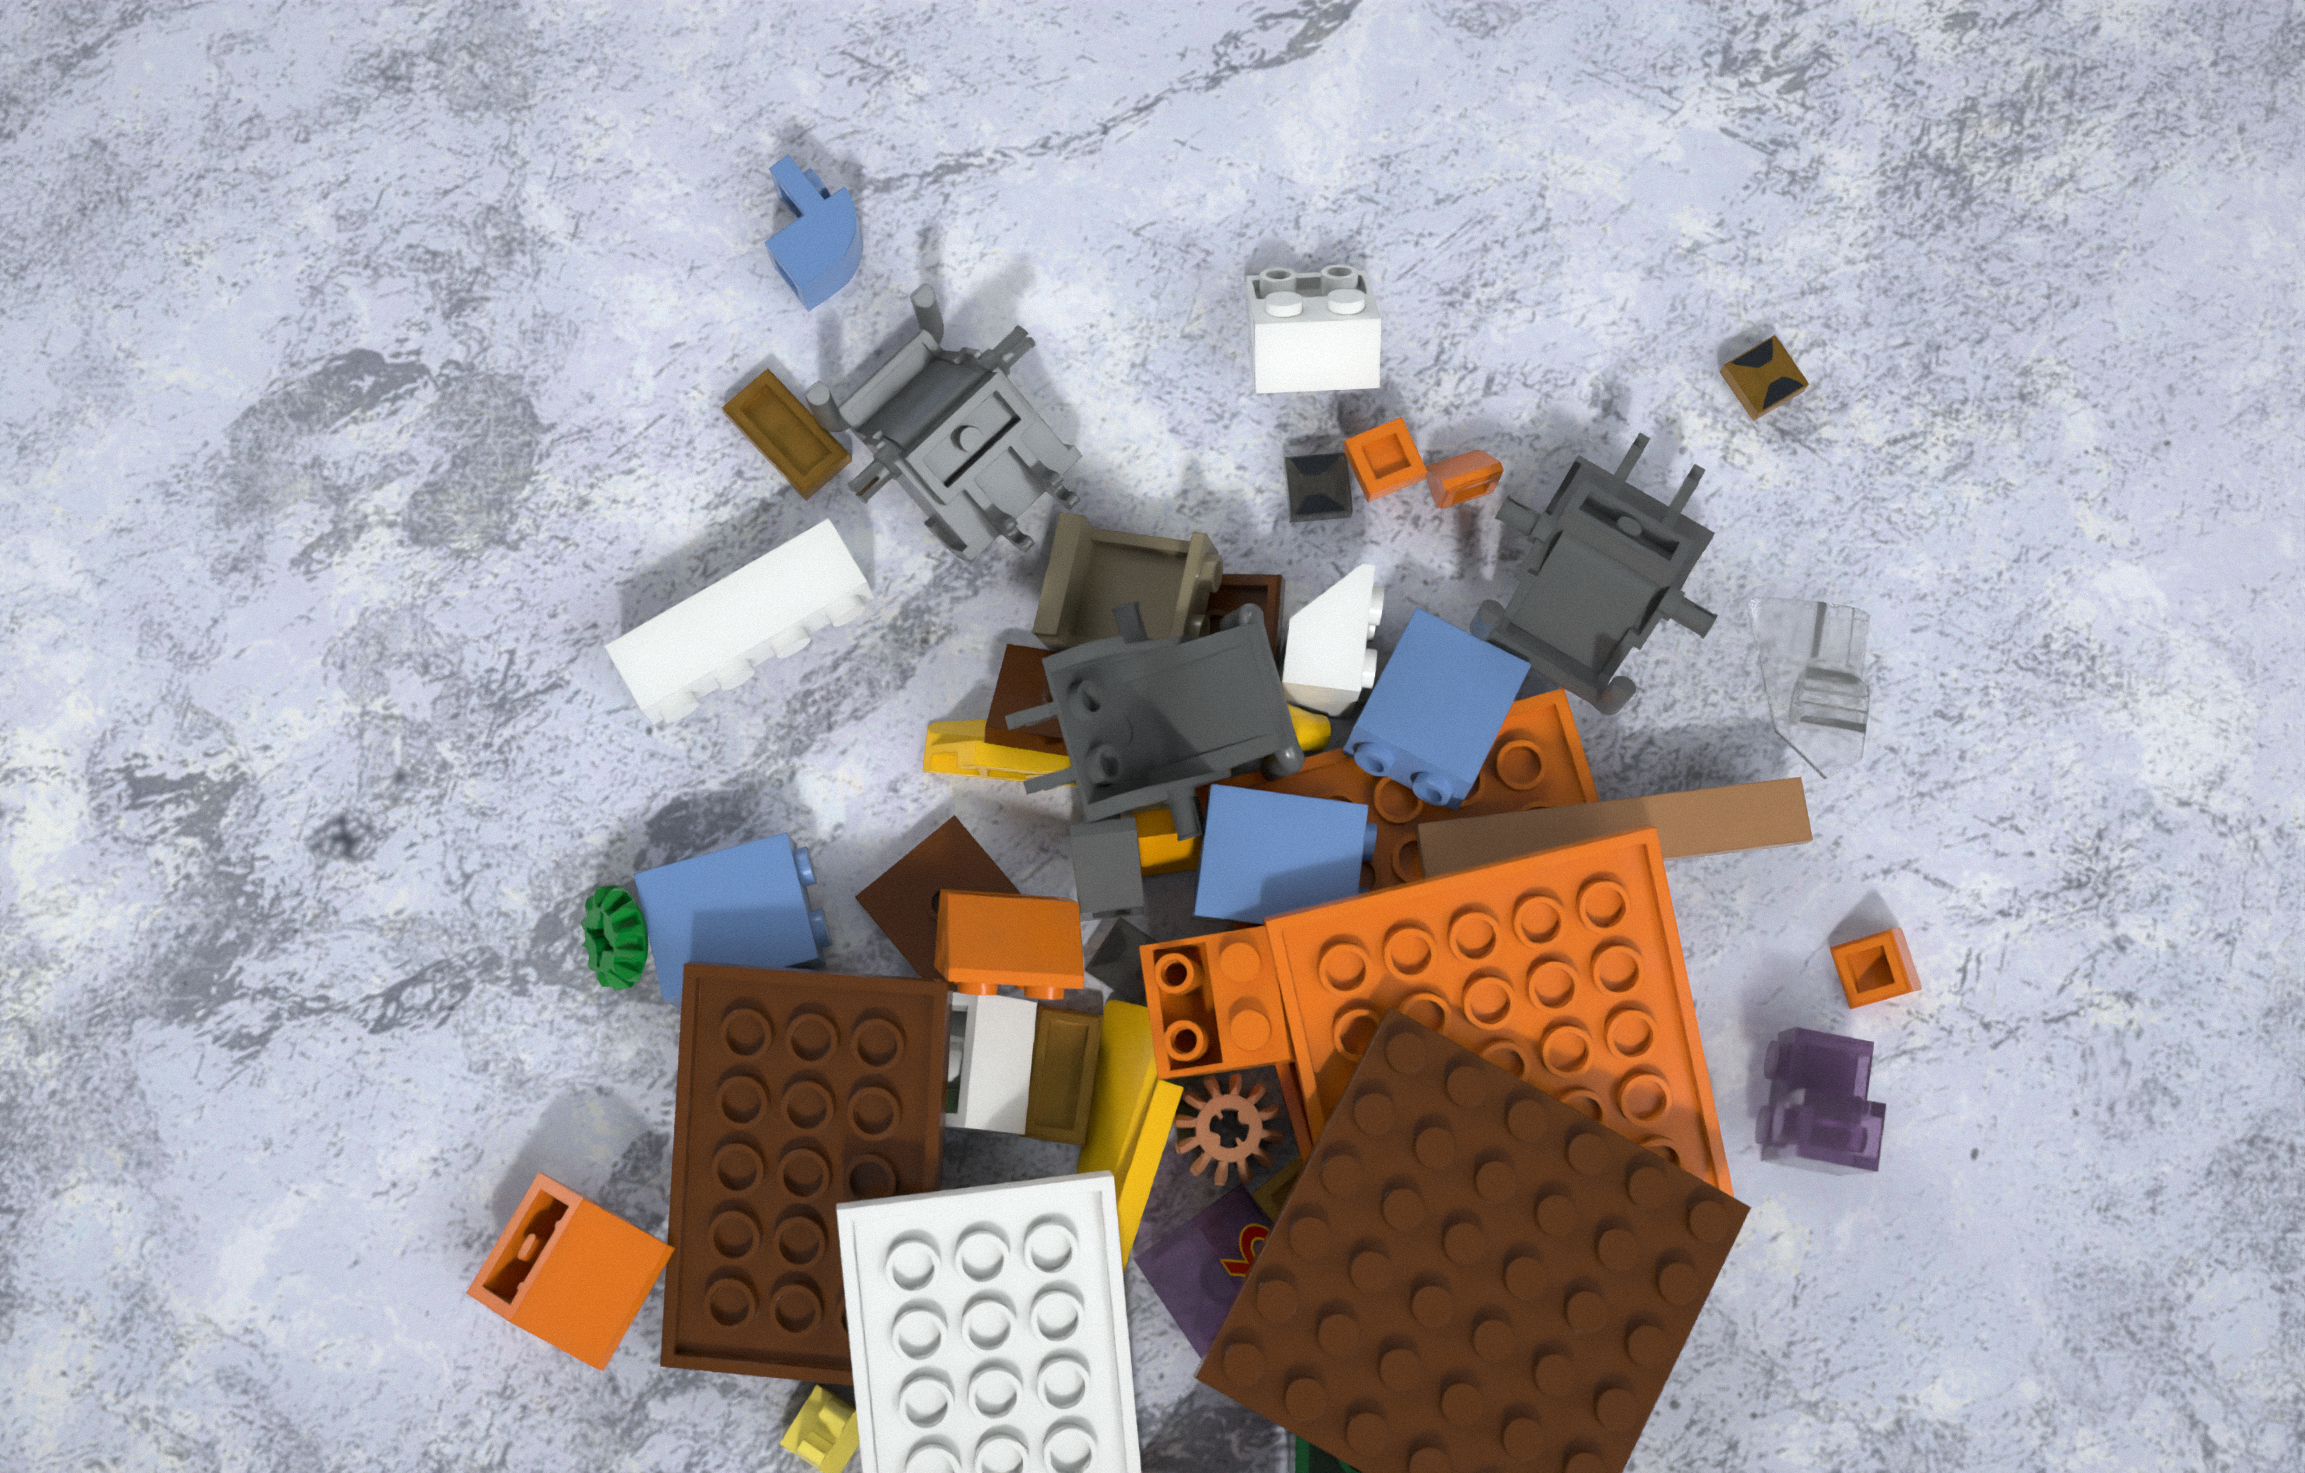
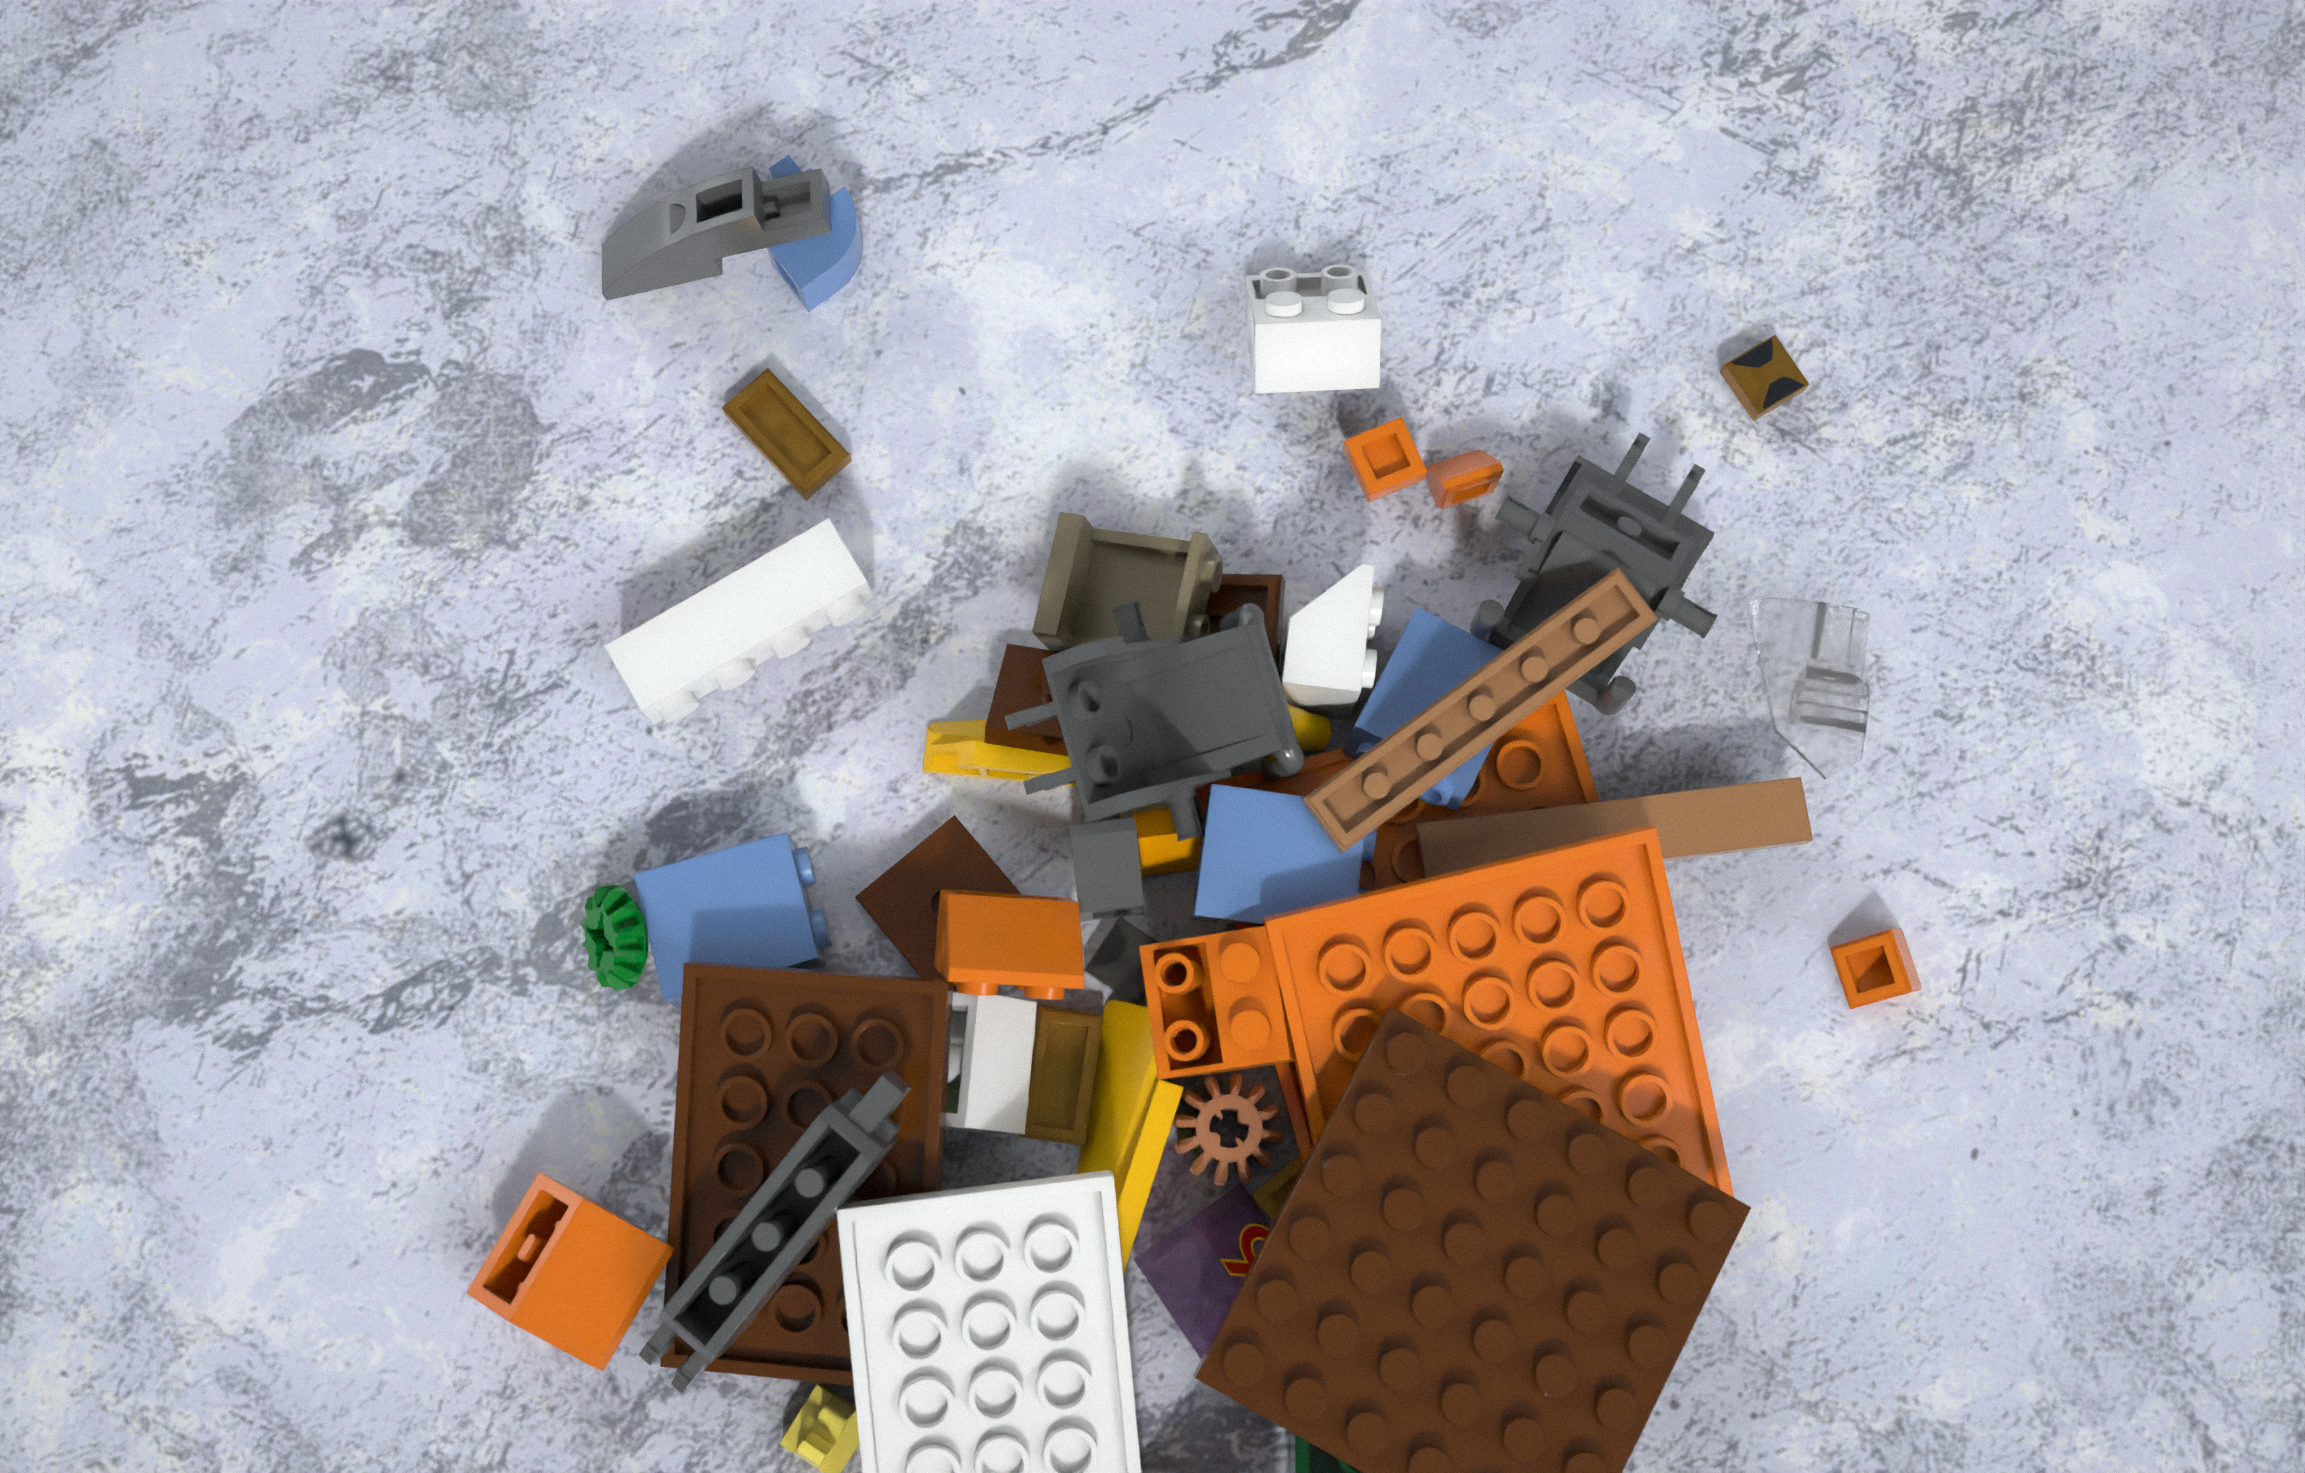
(714, 219): none -> dark grey slope
(778, 1227): none -> dark grey hinge
(953, 435): piece -> none
(1318, 487): clear smoke tile -> none
(1479, 710): none -> medium nougat tile
(1820, 1104): clear purple brick -> none

